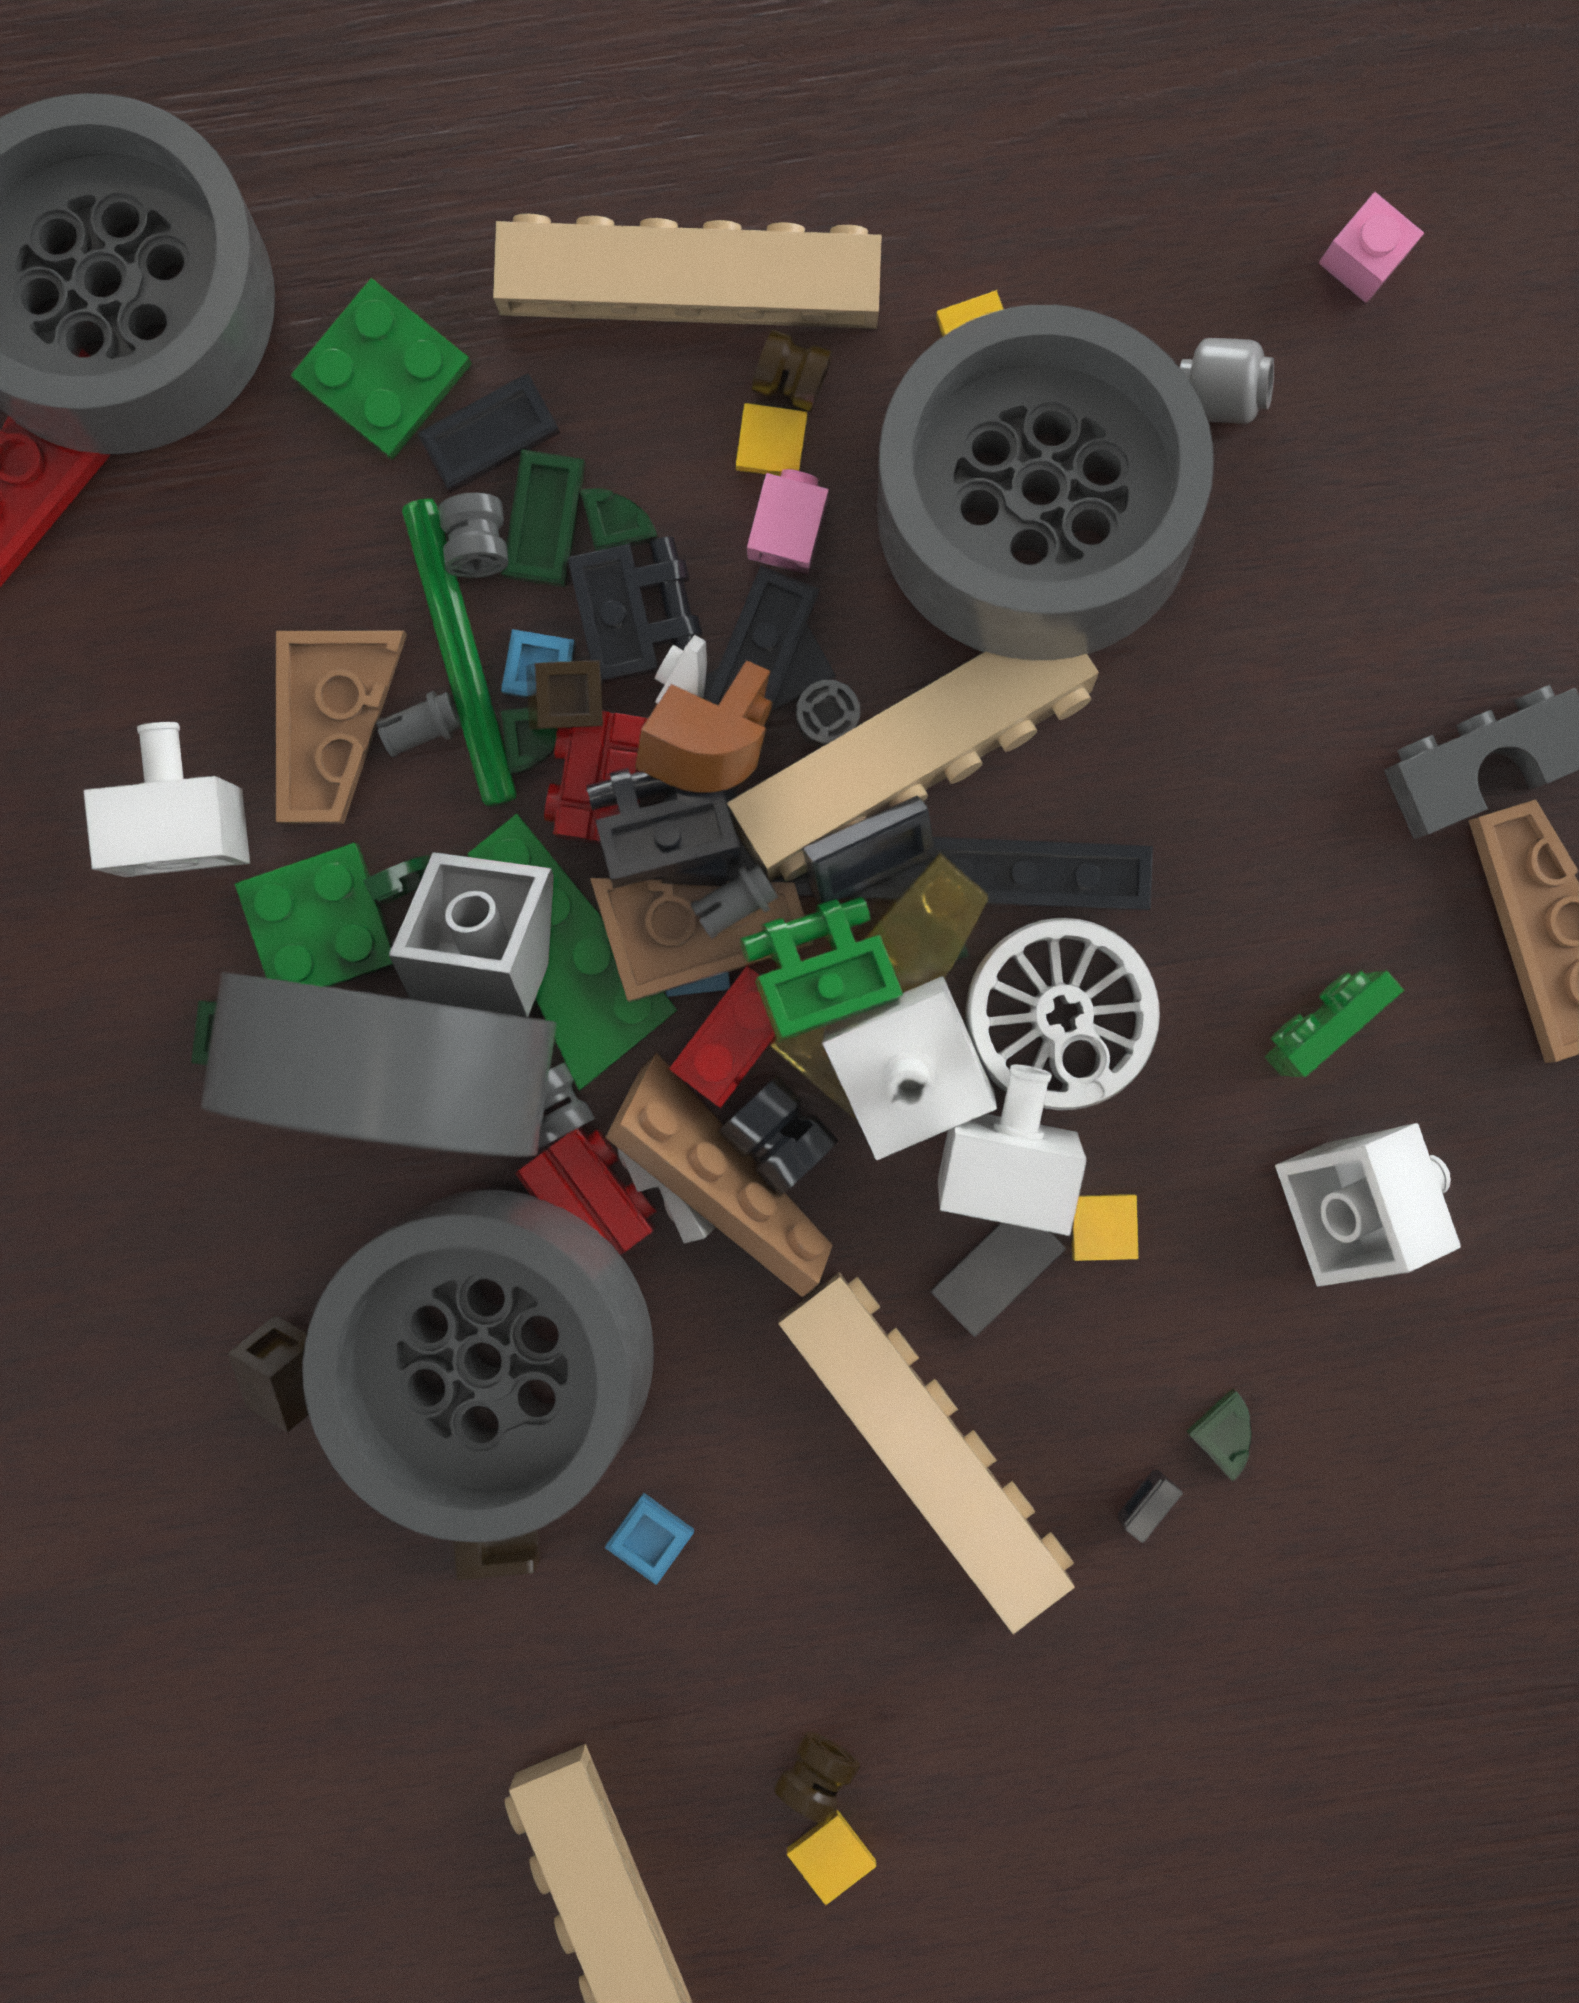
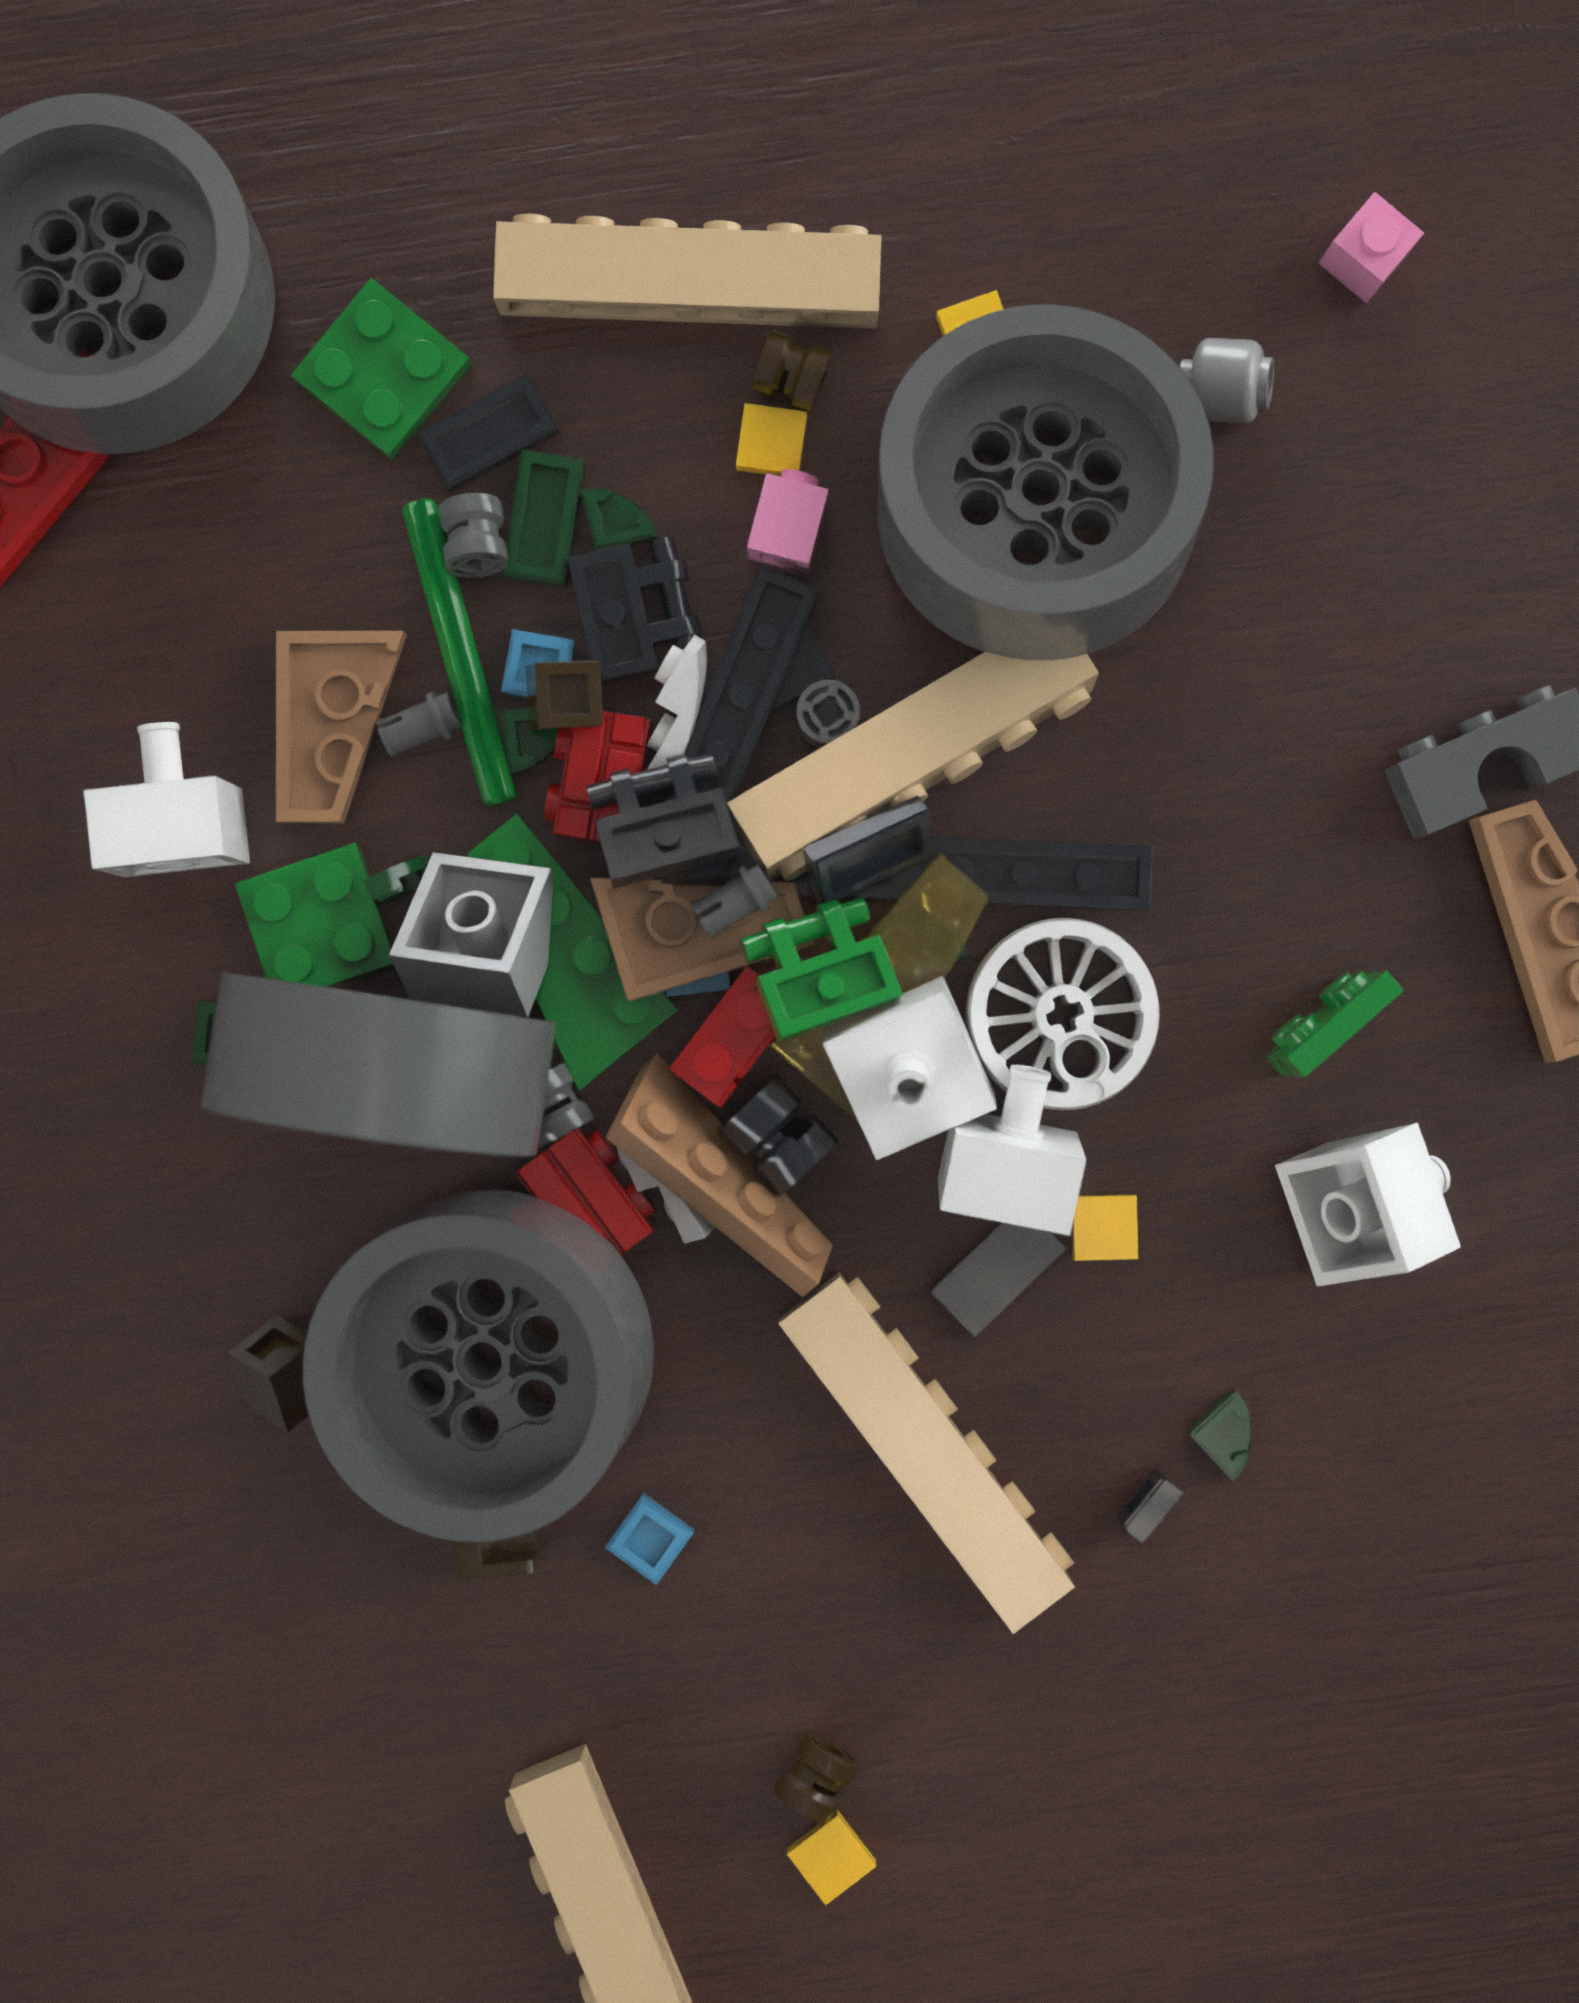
(704, 743): dark orange brick -> none

